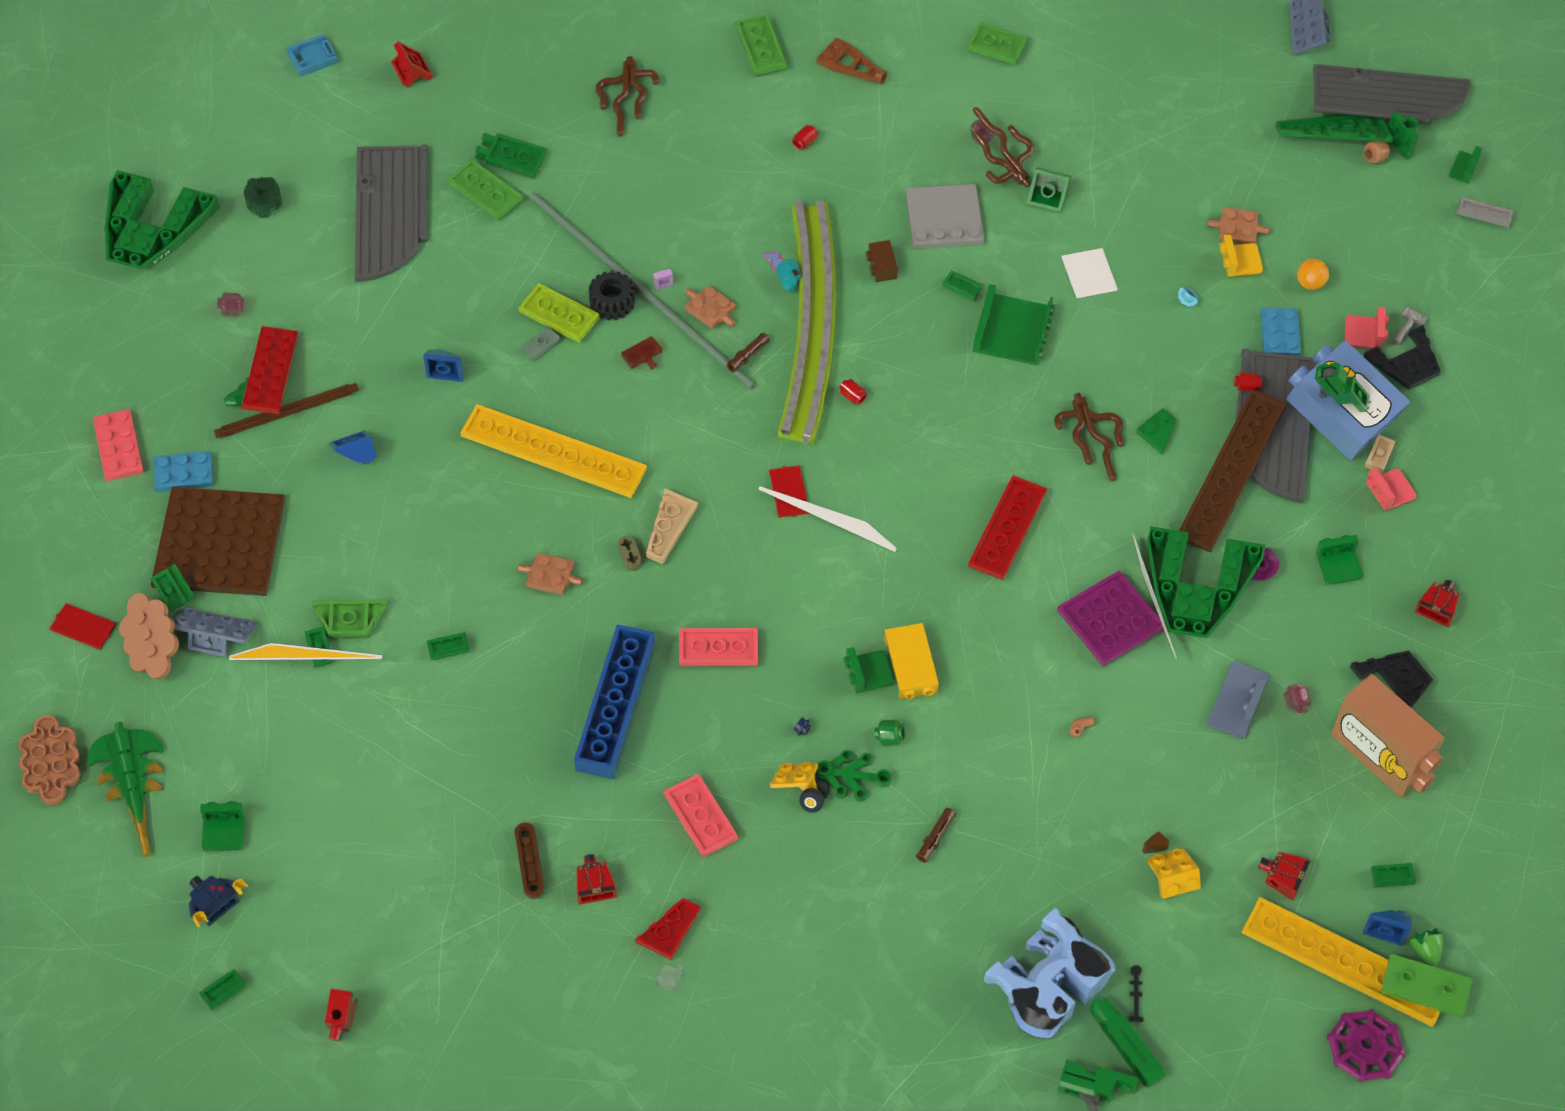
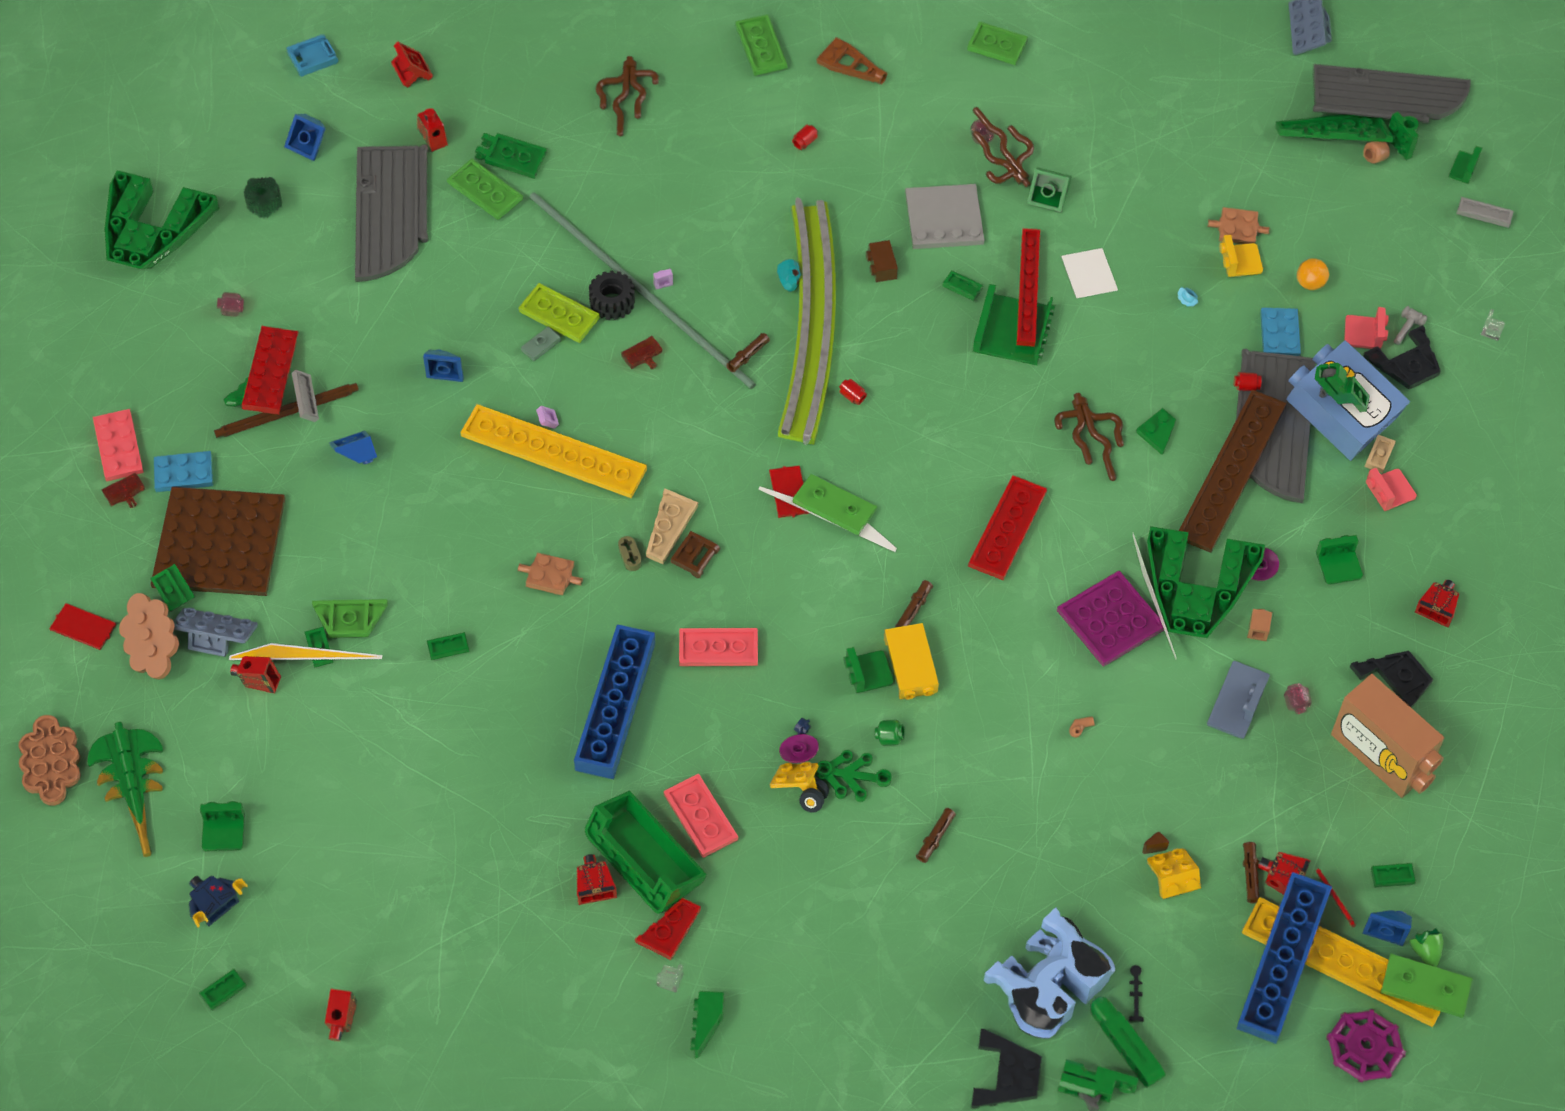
(124, 490): none -> clear red plate
(257, 673): none -> red torso
(305, 136): none -> blue slope
(305, 395): none -> light grey plate
(427, 124): none -> red torso
(529, 860): reddish brown plate -> none
(547, 417): none -> lavender plate
(643, 851): none -> green windscreen
(689, 551): none -> reddish brown plate
(709, 1017): none -> green slope
(710, 307): nougat plate -> none
(775, 259): medium blue sticker -> none
(799, 748): none -> magenta dish
(834, 504): none -> bright green plate
(917, 601): none -> reddish brown pin
(1016, 1072): none -> black wing
(1028, 287): none -> red plate
(1251, 863): none -> reddish brown pin
(1259, 624): none -> nougat brick
(1284, 958): none -> blue brick
(1336, 899): none -> red piece
(1492, 327): none -> clear panel

